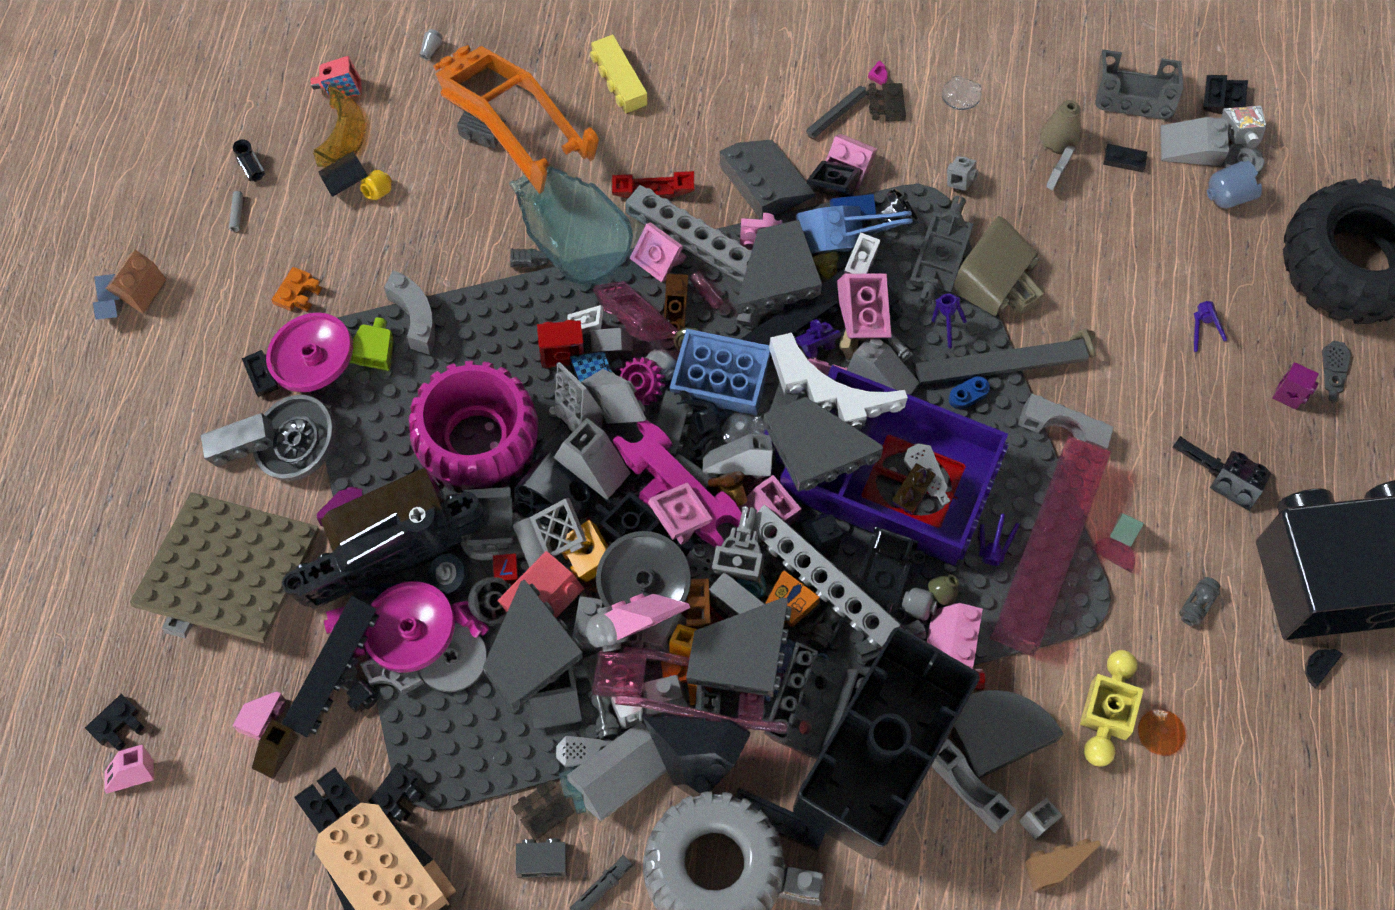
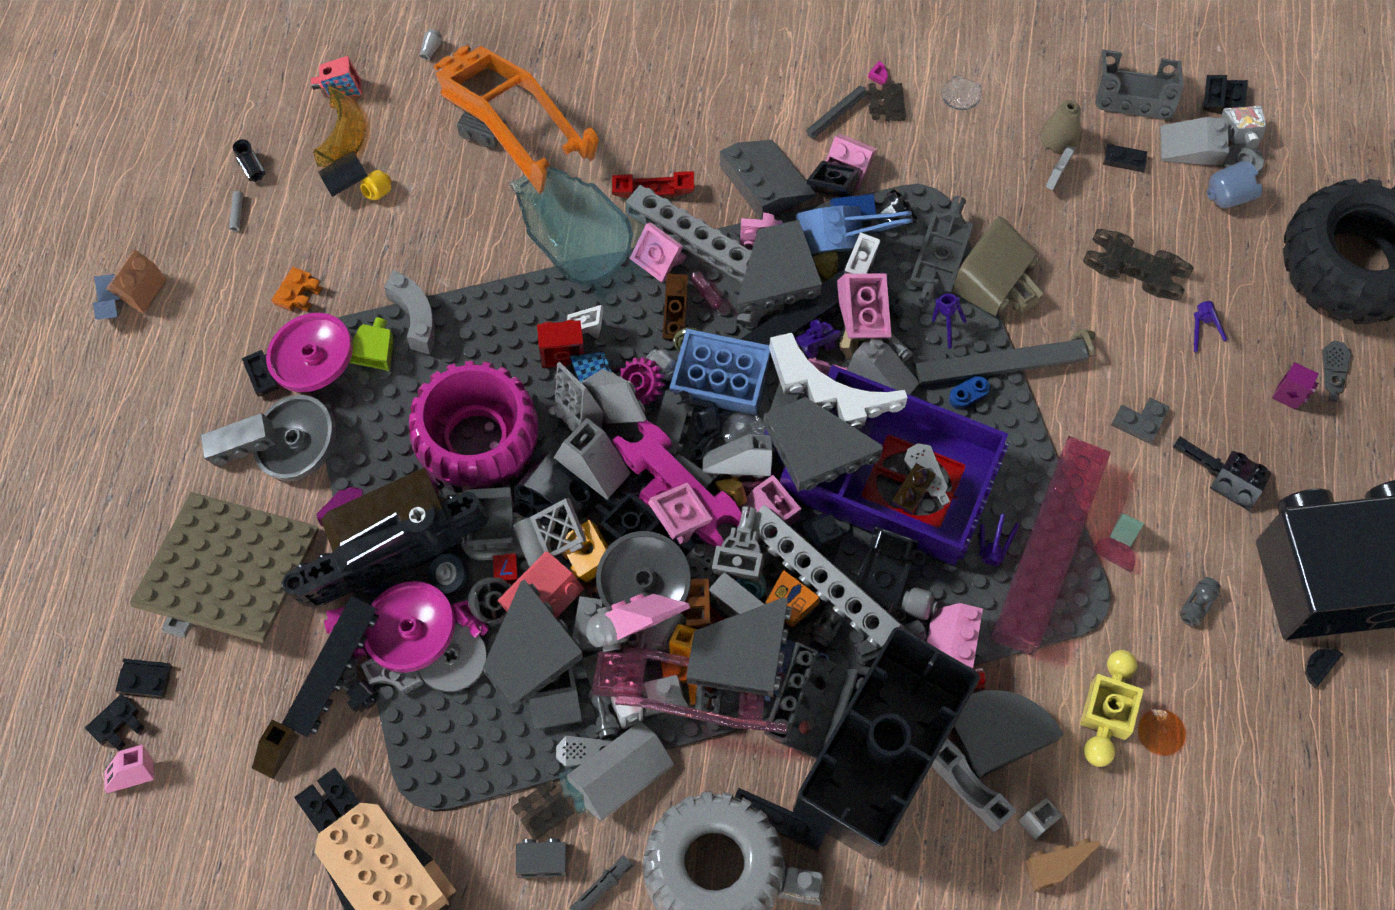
(143, 678): none -> black plate
(257, 714): bright pink slope -> none
(296, 439): black wheel -> none
(392, 791): black plate -> none
(527, 258): dark grey hinge -> none
(611, 340): light grey slope -> none
(618, 73): light yellow brick -> none
(634, 312): clear pink slope -> none
(696, 750): black wedge -> none
(727, 479): reddish brown rock -> none
(944, 589): olive brick -> none
(961, 173): light grey brick -> none
(1043, 413): light grey arch -> none
(1143, 425): none -> dark grey plate
(1150, 269): none -> clear smoke piece

